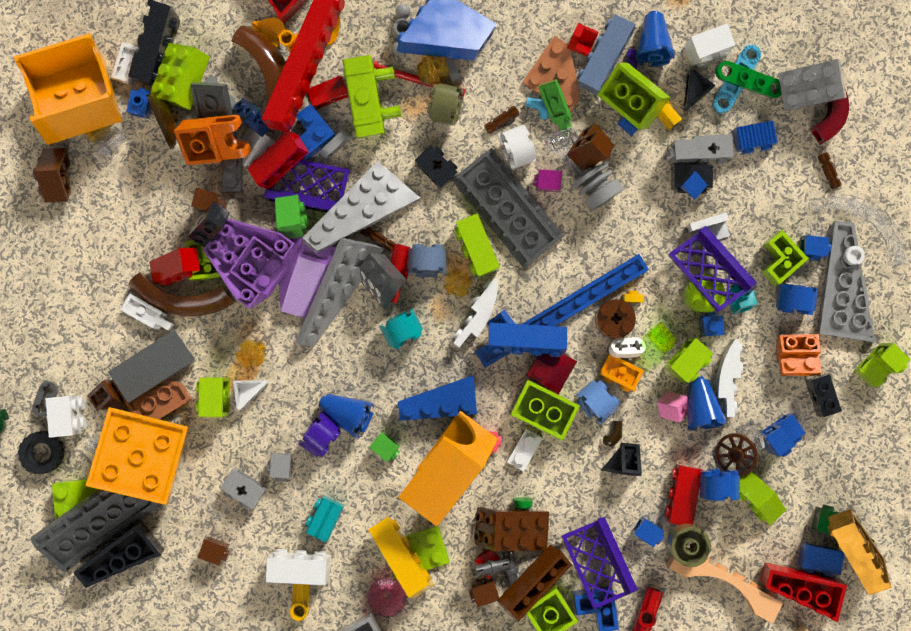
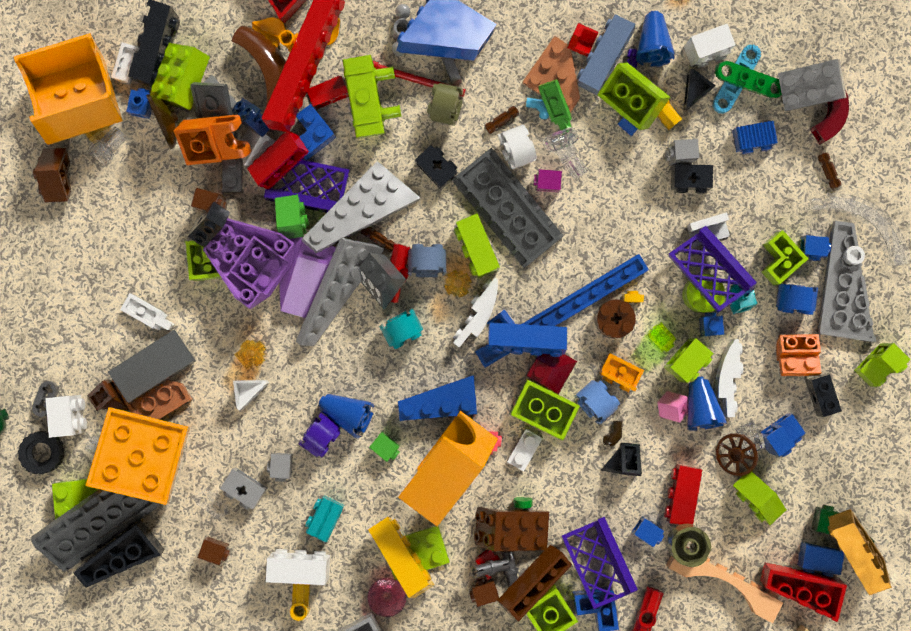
(174, 266): red brick -> none
(181, 305): reddish brown brick -> none
(213, 396): lime brick -> none
(336, 144): light grey beam -> none
(432, 70): clear yellow brick -> none
(591, 147): reddish brown brick -> none
(598, 186): light grey wheel -> none
(627, 350): white beam -> none
(694, 185): blue slope -> none
(719, 485): blue brick -> none
(721, 143): light grey brick -> none

